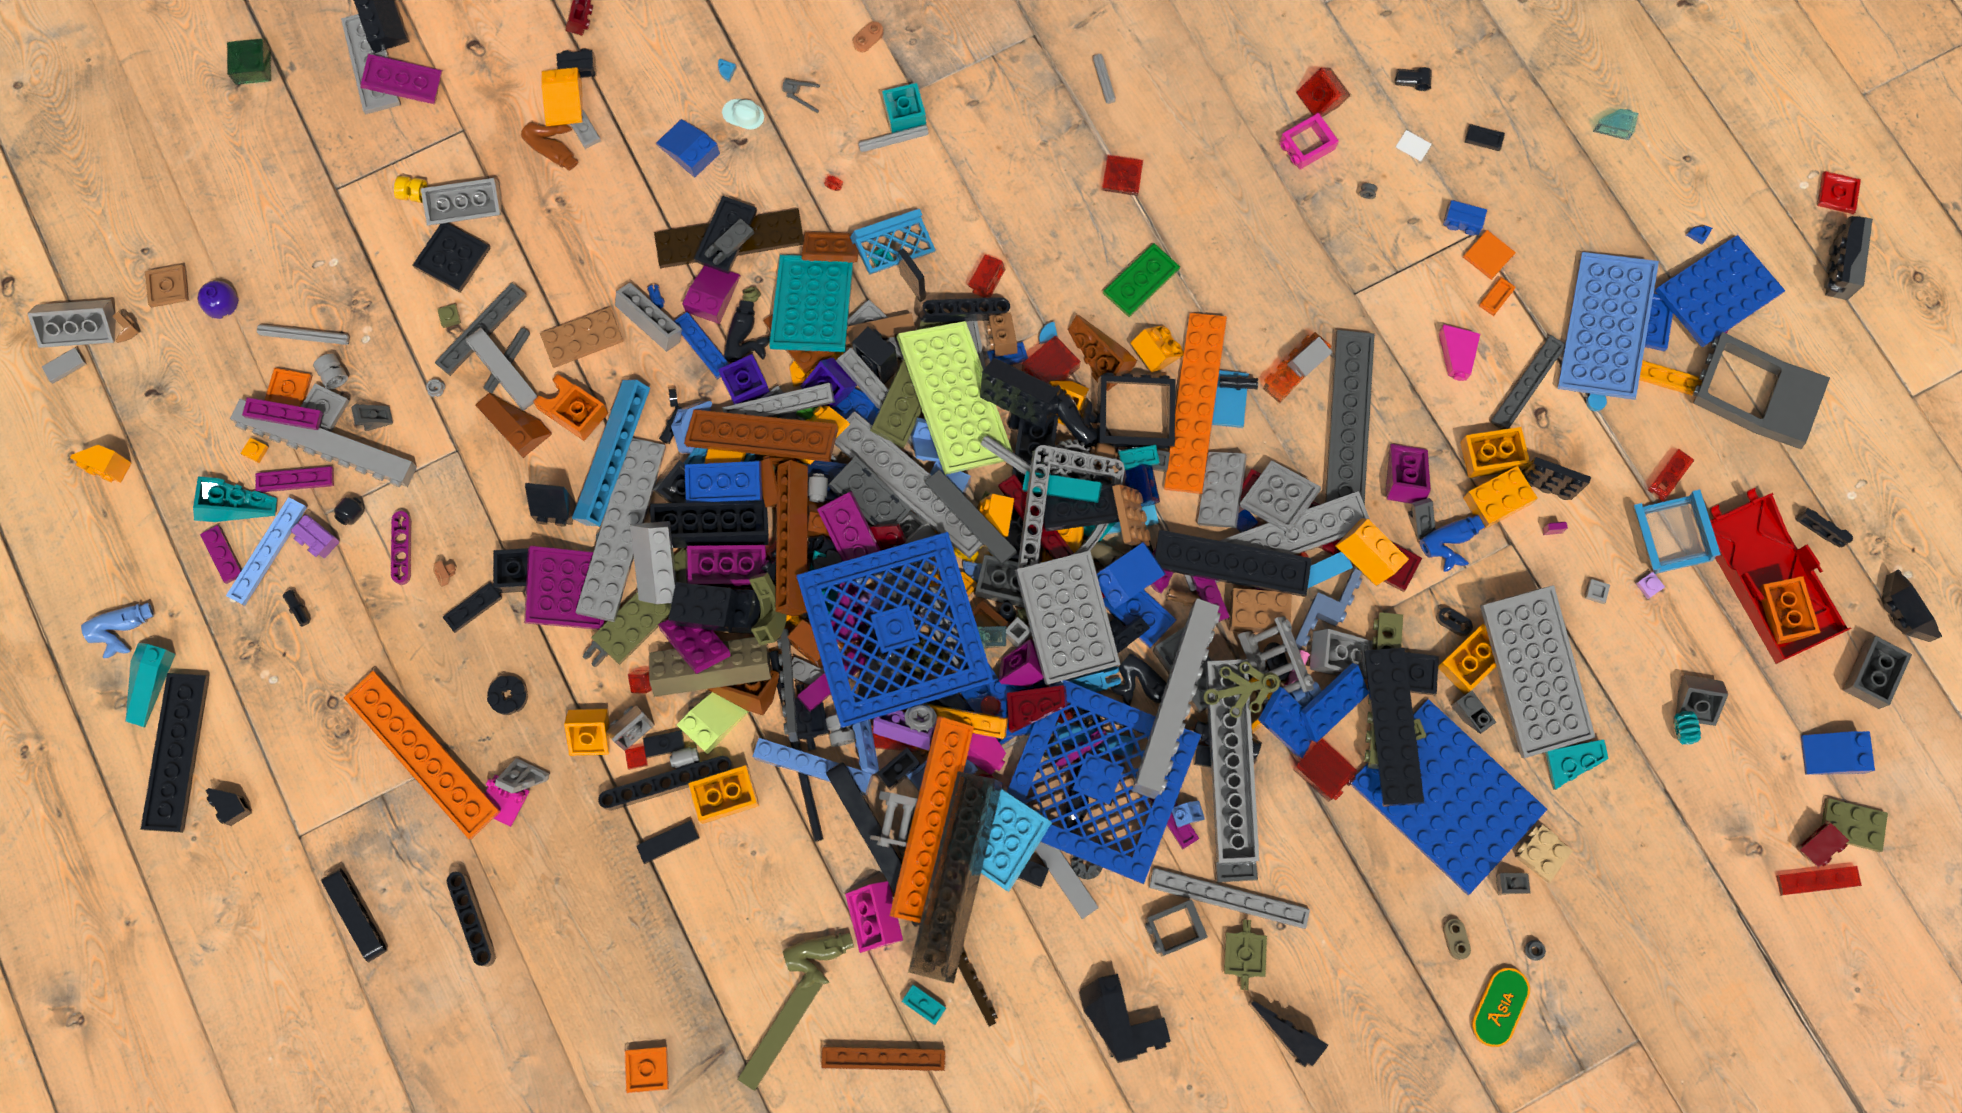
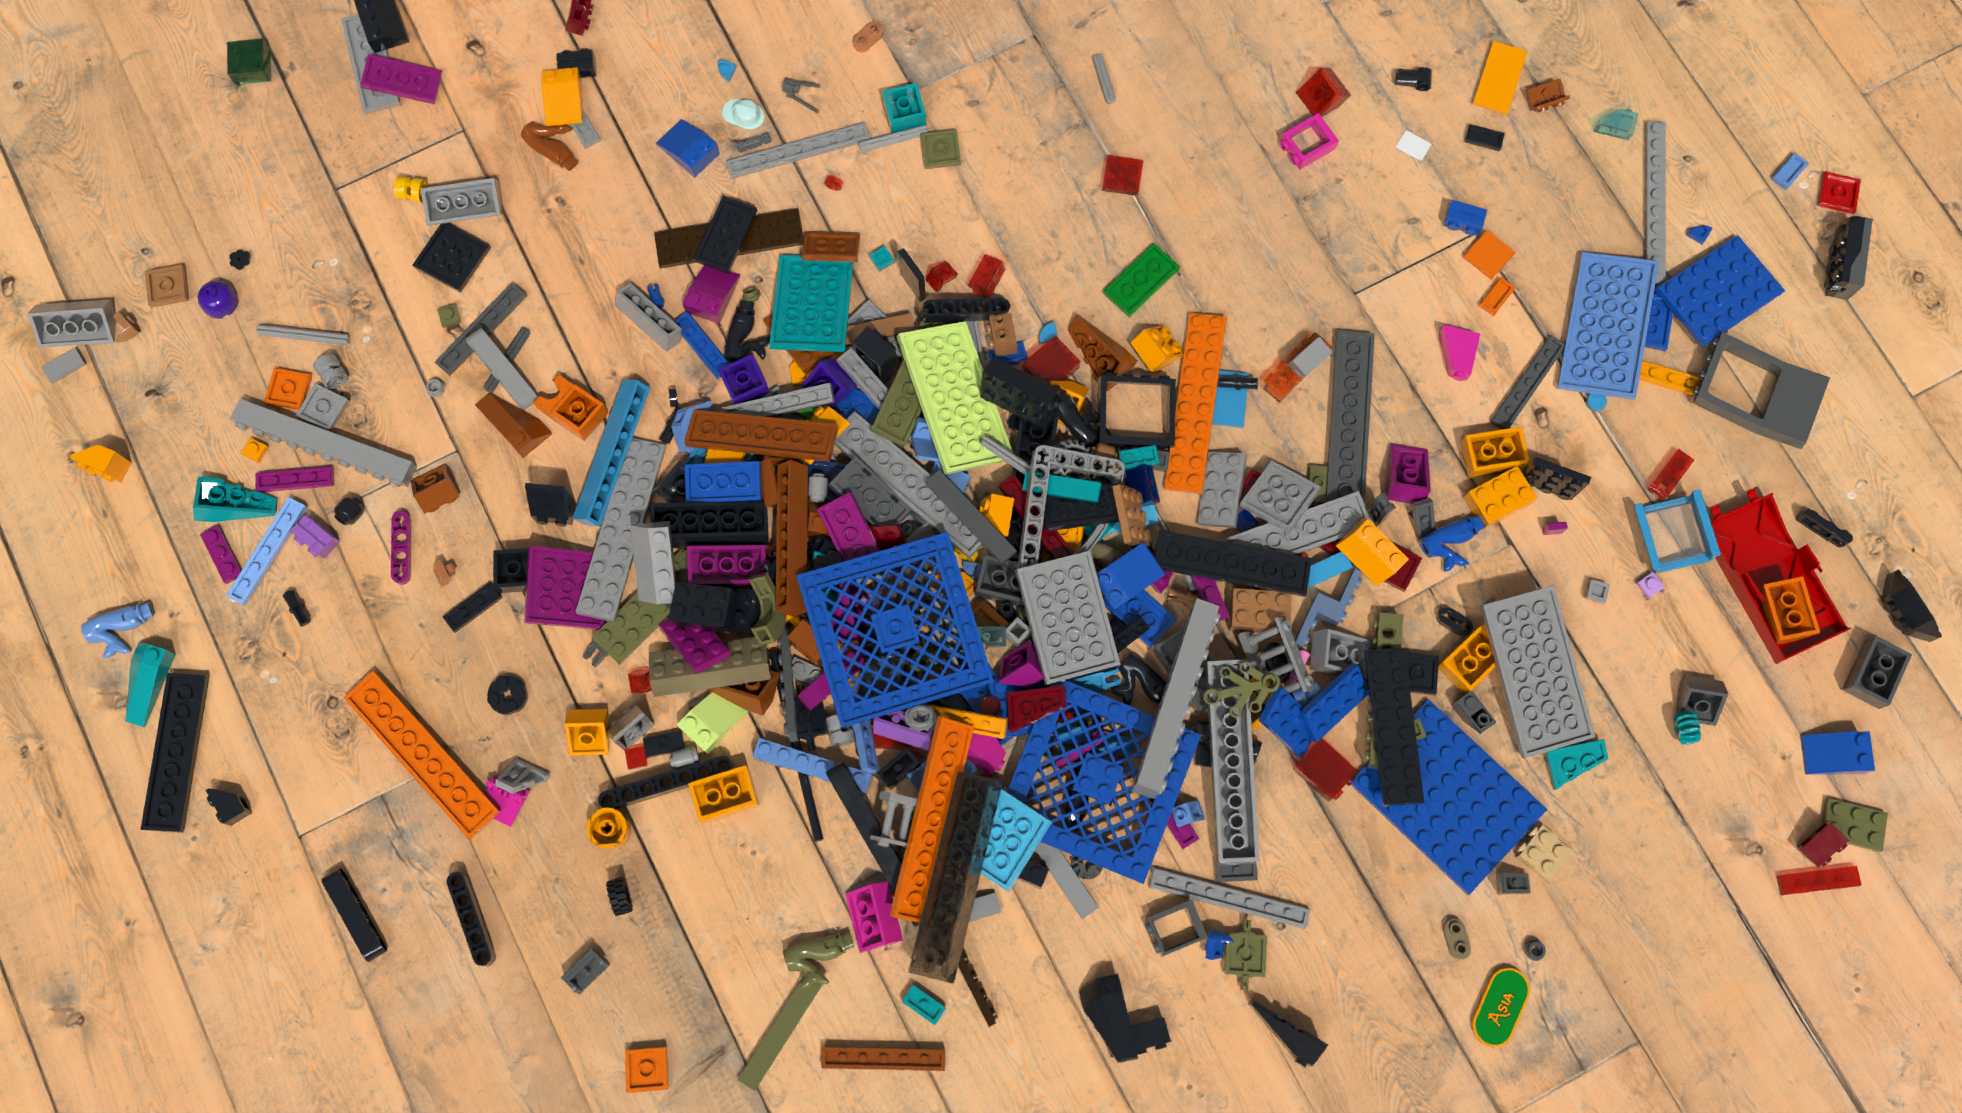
(239, 259): none -> black plant
(282, 414): magenta plate -> none
(371, 416): dark grey slope -> none
(434, 489): none -> dark orange slope
(581, 337): medium nougat plate -> none
(585, 971): none -> dark grey hinge
(600, 821): none -> light orange brick
(619, 896): none -> black tyre
(667, 842): black tile -> none
(730, 241): dark grey hinge -> none
(753, 142): none -> dark grey axle
(797, 150): none -> light grey tile
(886, 227): dark azure fence -> none
(940, 149): none -> olive plate
(940, 275): none -> clear red bracket
(985, 907): none -> light grey slope
(1215, 944): none -> blue plate
(1319, 475): none -> olive plate
(1368, 191): dark grey bush -> none
(1380, 509): none -> dark grey plate
(1500, 77): none -> light orange tile
(1546, 95): none -> dark orange bracket
(1655, 197): none -> light grey plate
(1790, 171): none -> medium blue tile

